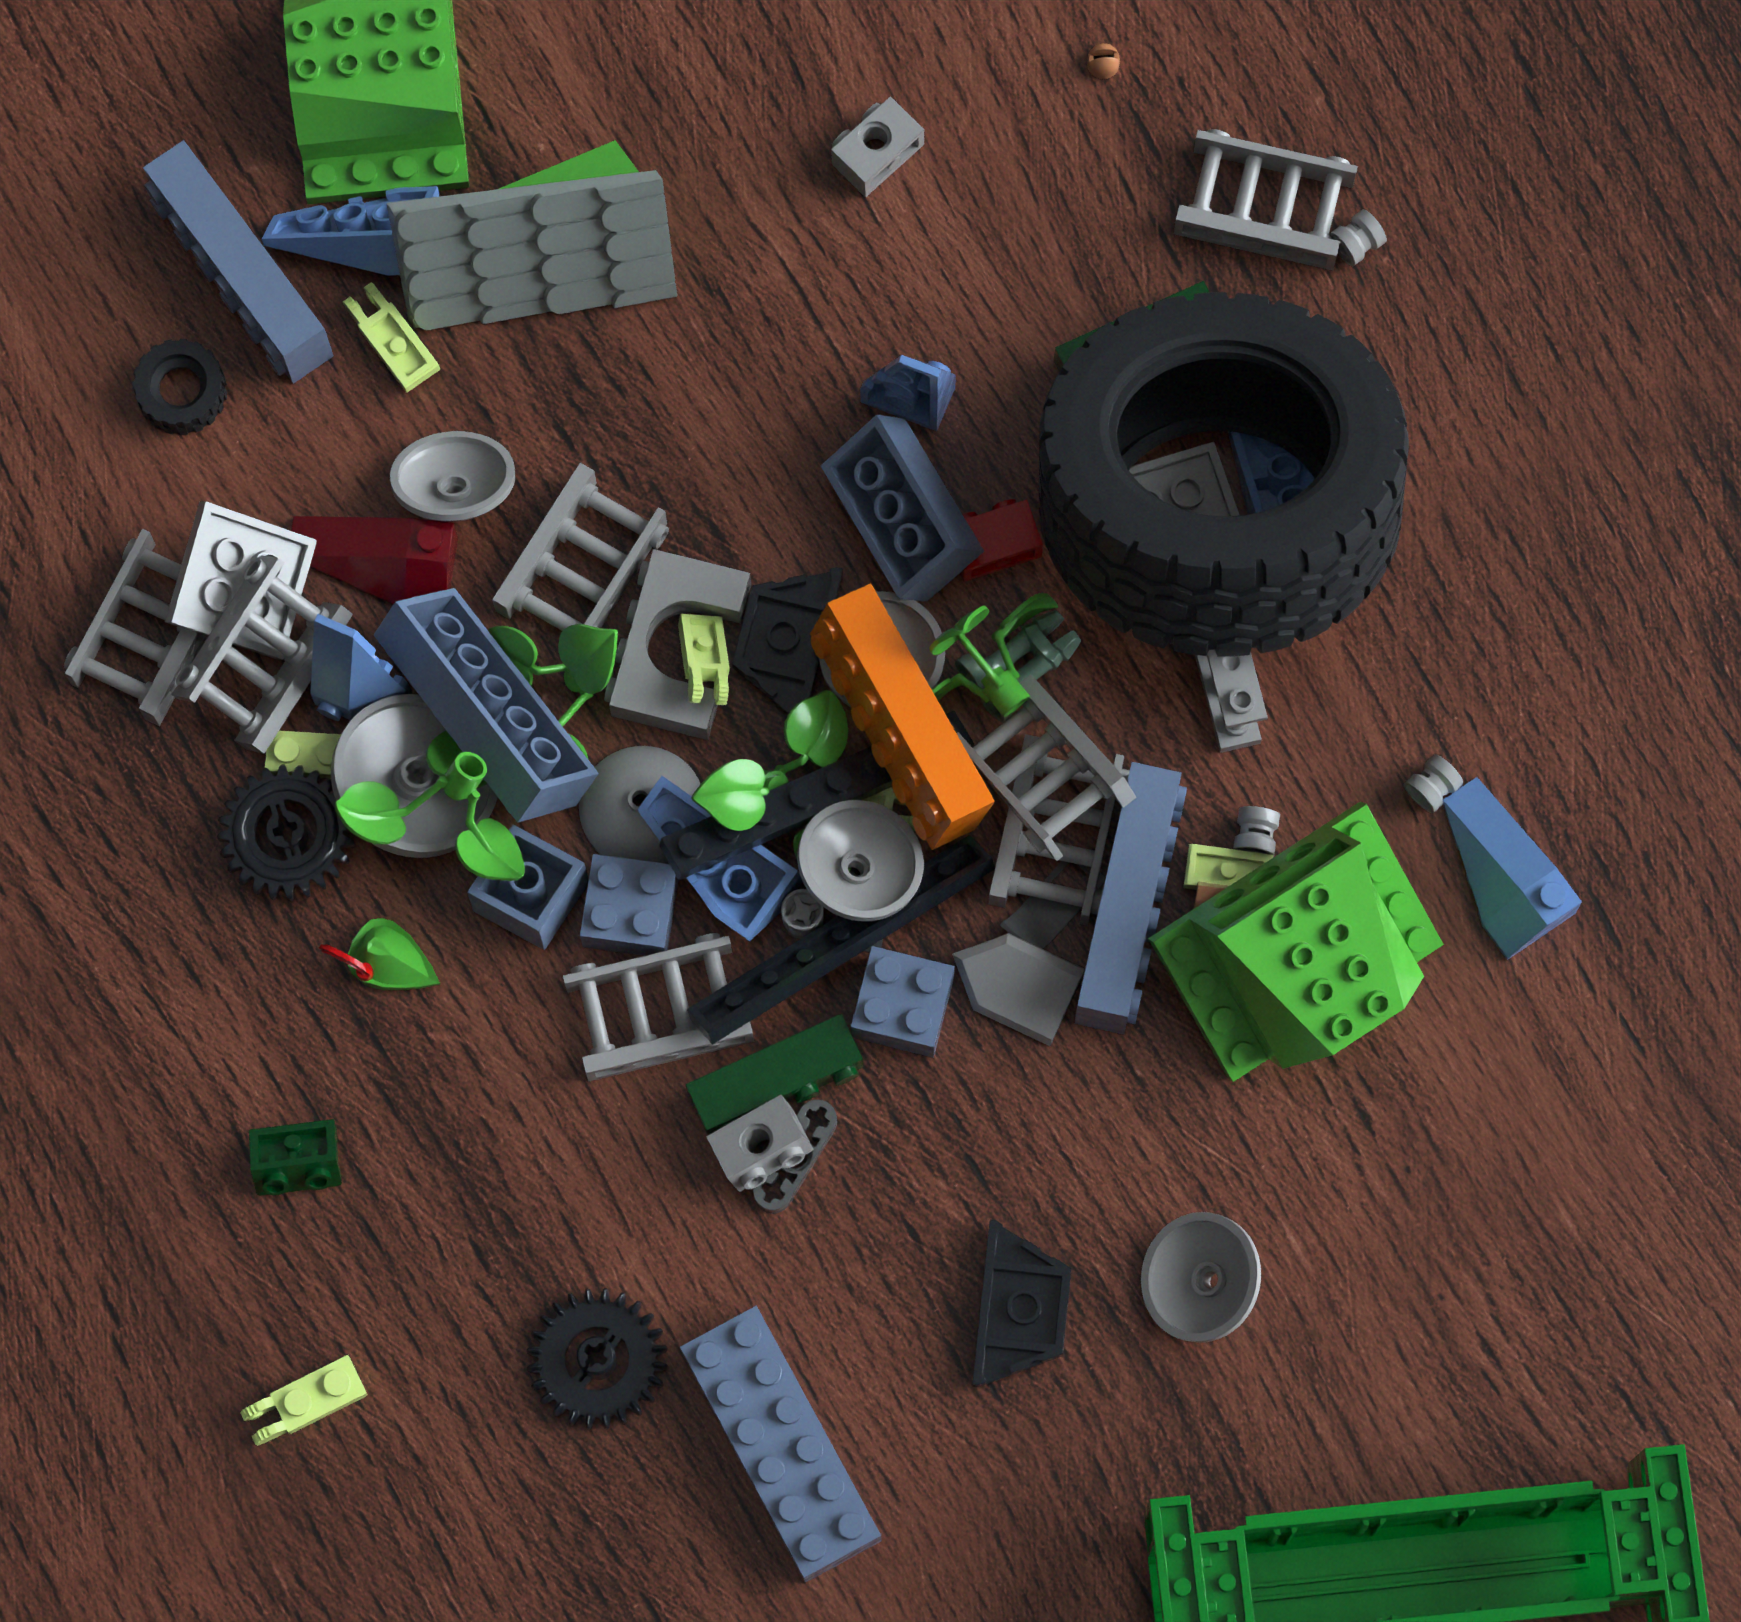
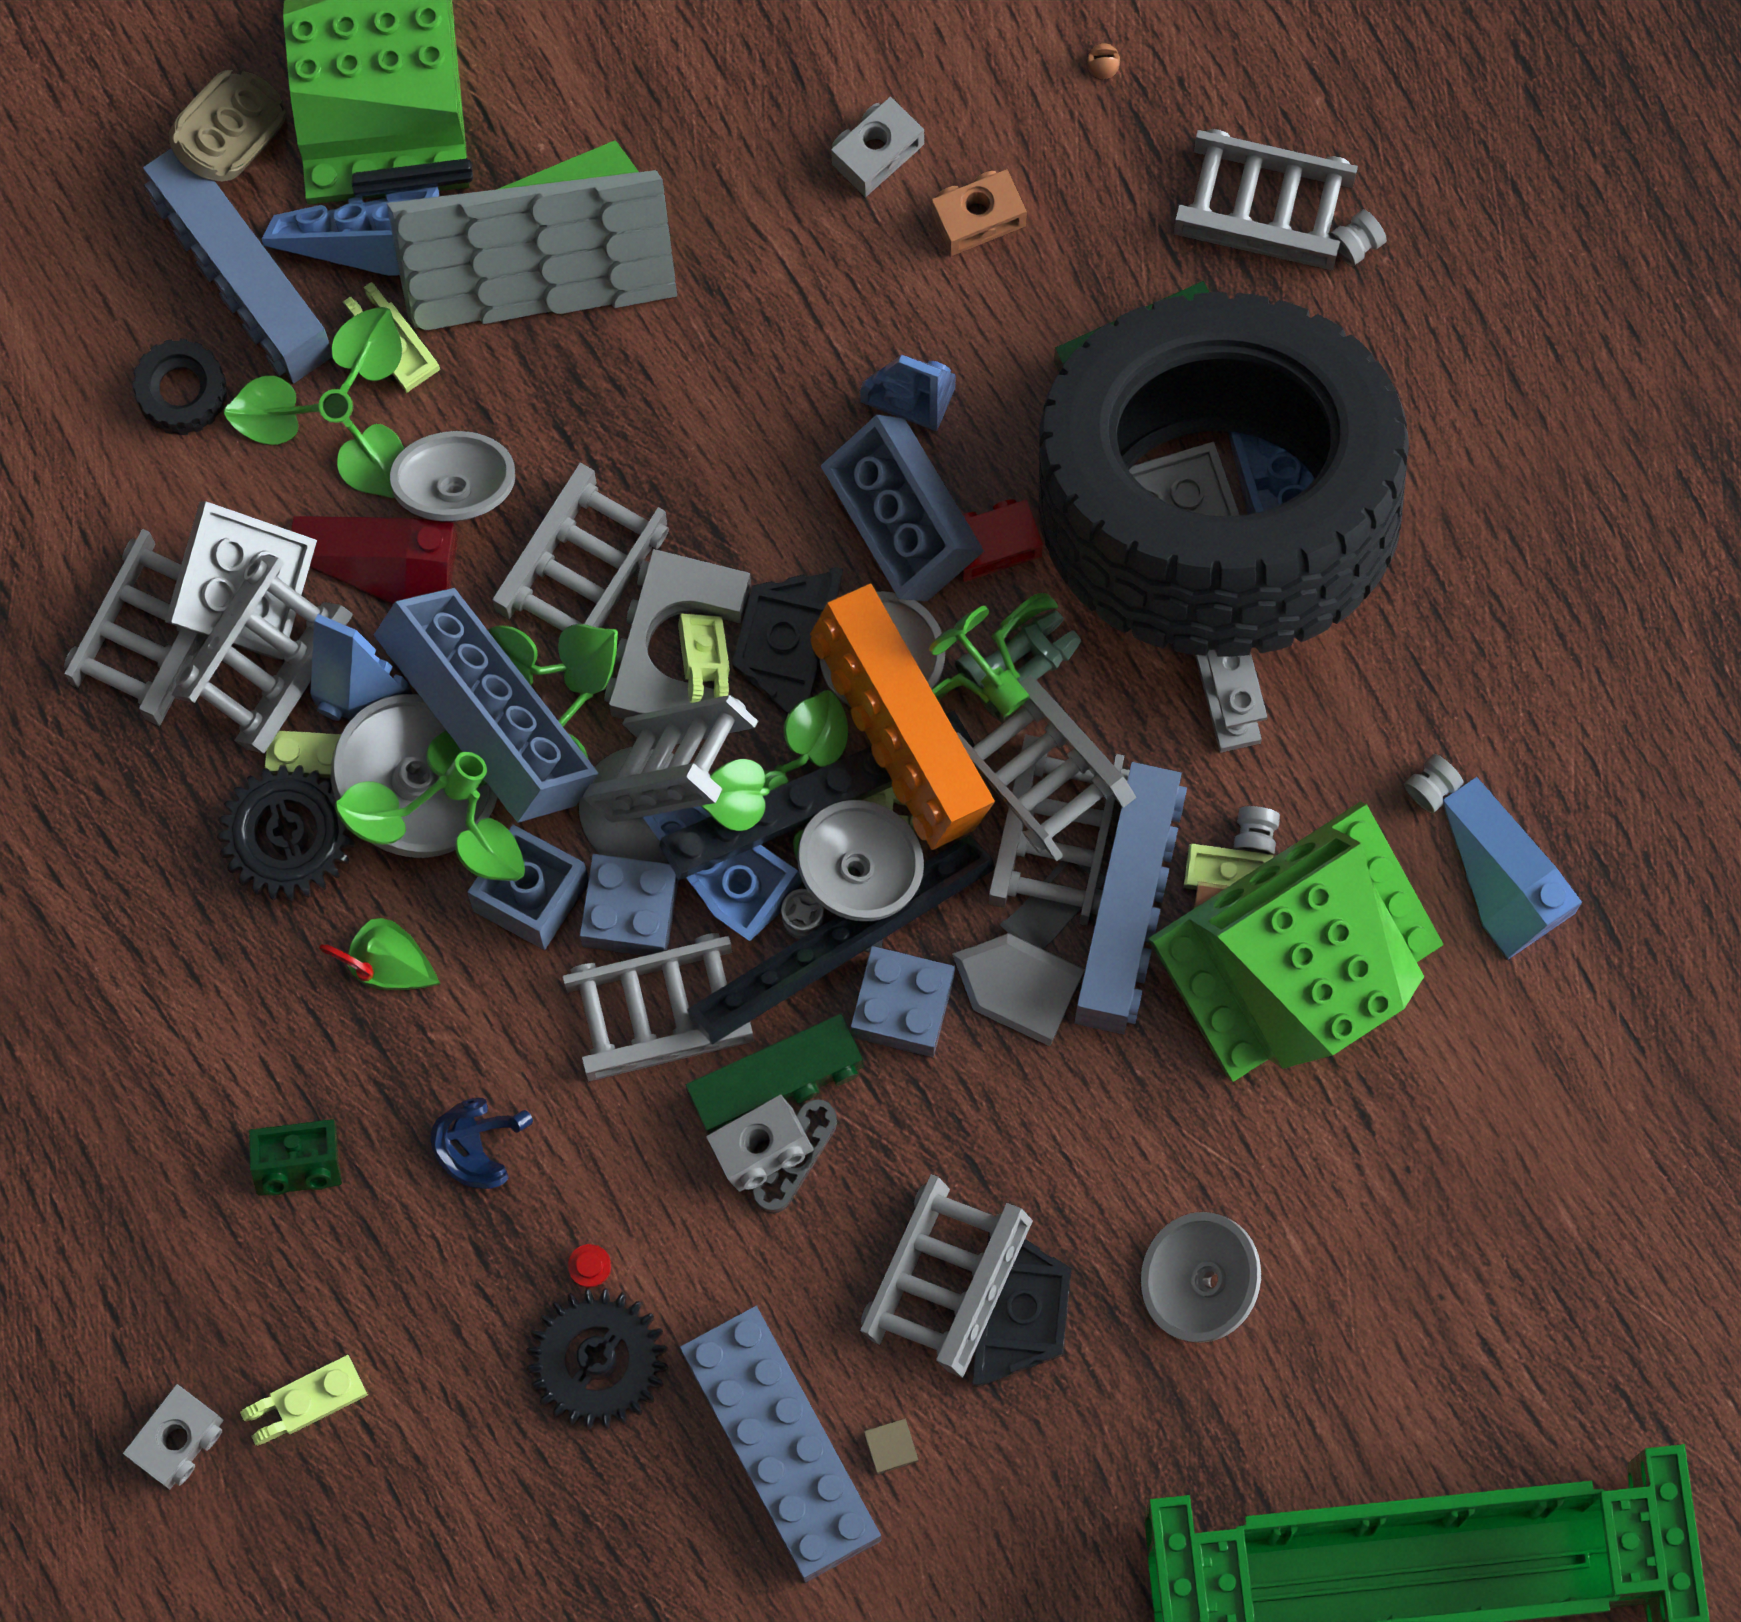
(177, 1411): none -> light grey brick
(226, 125): none -> dark tan tile
(268, 409): none -> bright green plant
(412, 177): none -> black axle
(475, 1168): none -> dark blue helmet
(589, 1265): none -> red plate
(681, 783): none -> light grey fence
(891, 1446): none -> dark tan tile
(966, 230): none -> nougat brick
(971, 1307): none -> light grey fence

